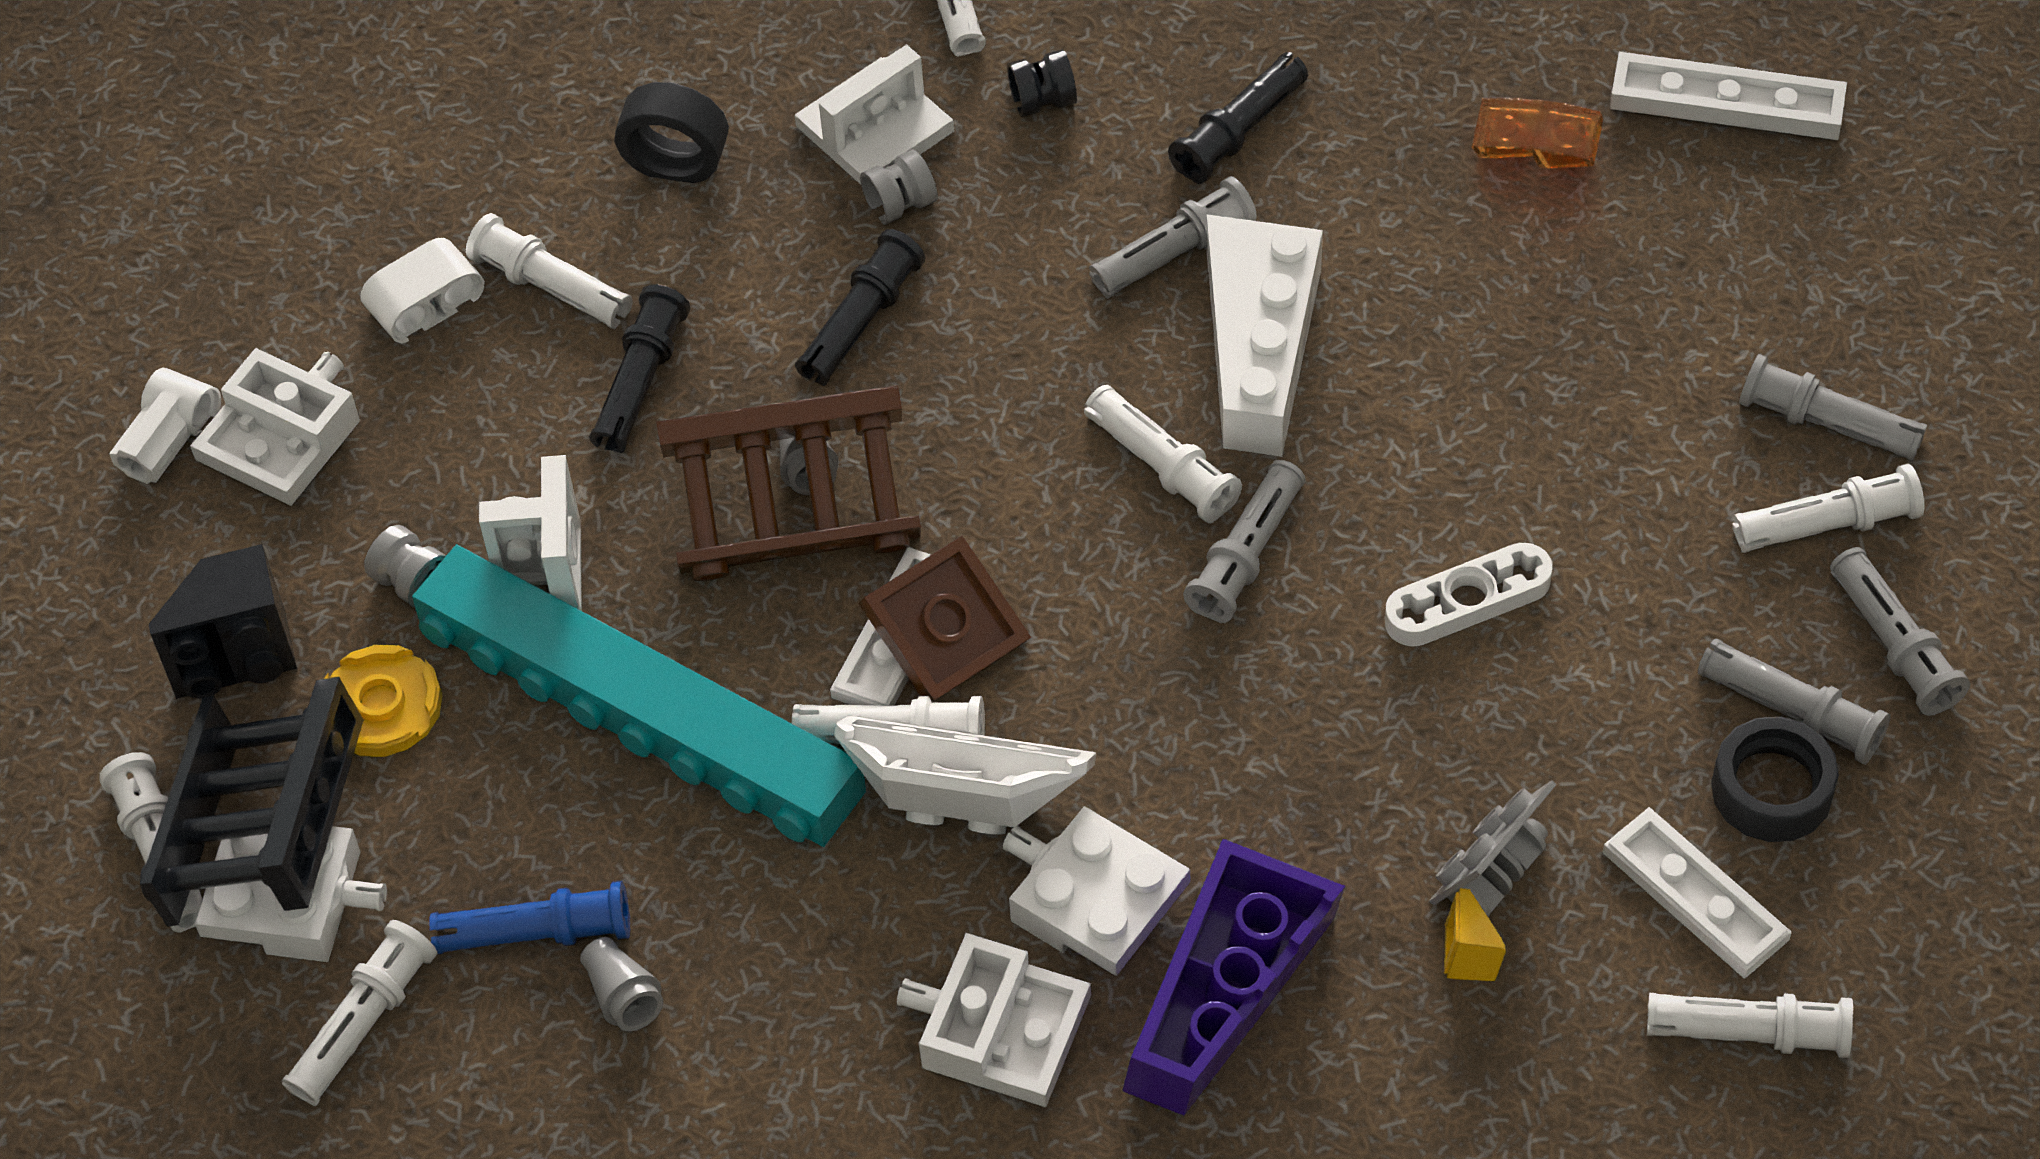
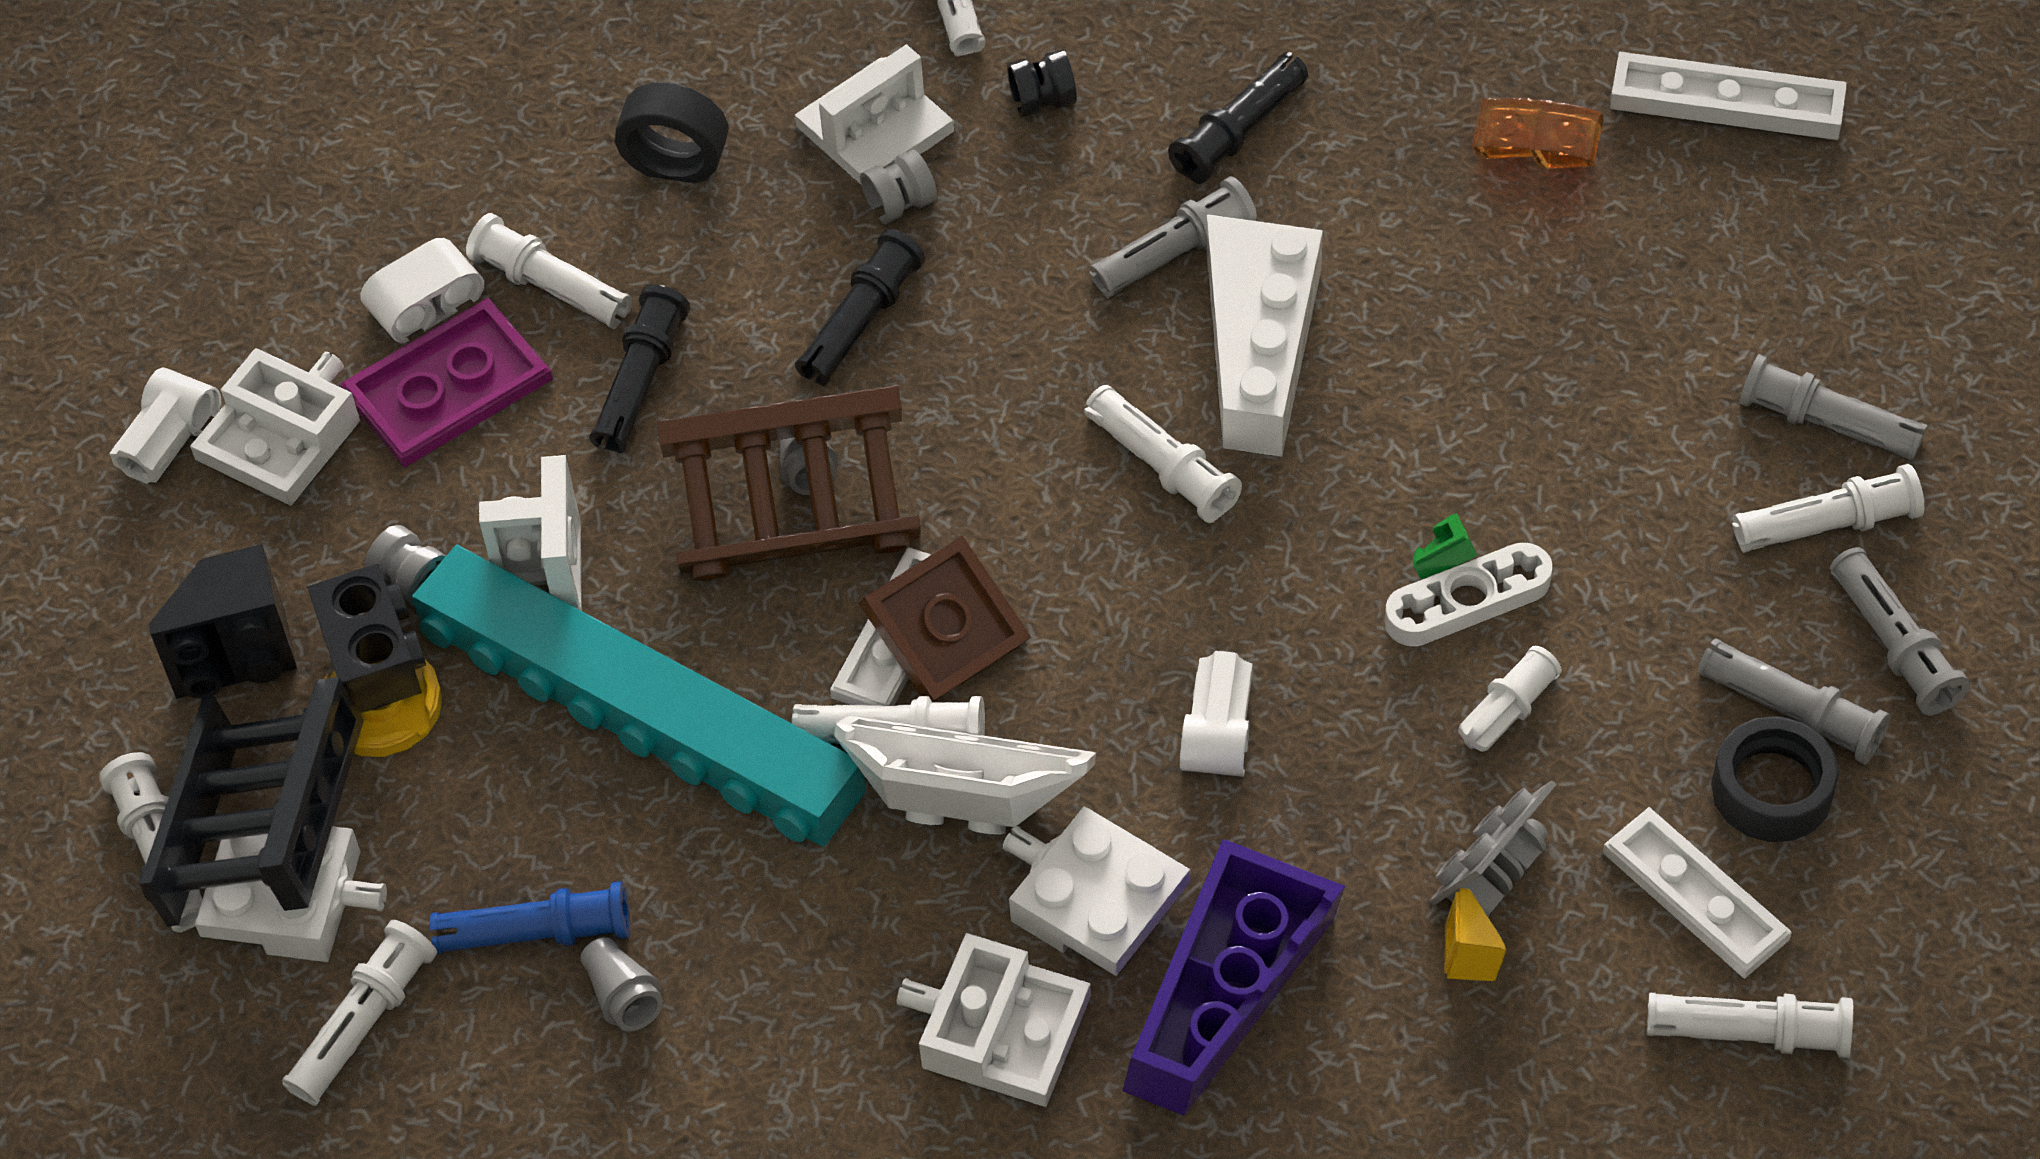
(367, 638): none -> black brick
(446, 382): none -> magenta tile
(1217, 728): none -> white piece
(1278, 491): light grey pin -> none
(1447, 550): none -> green tile
(1509, 699): none -> white axle

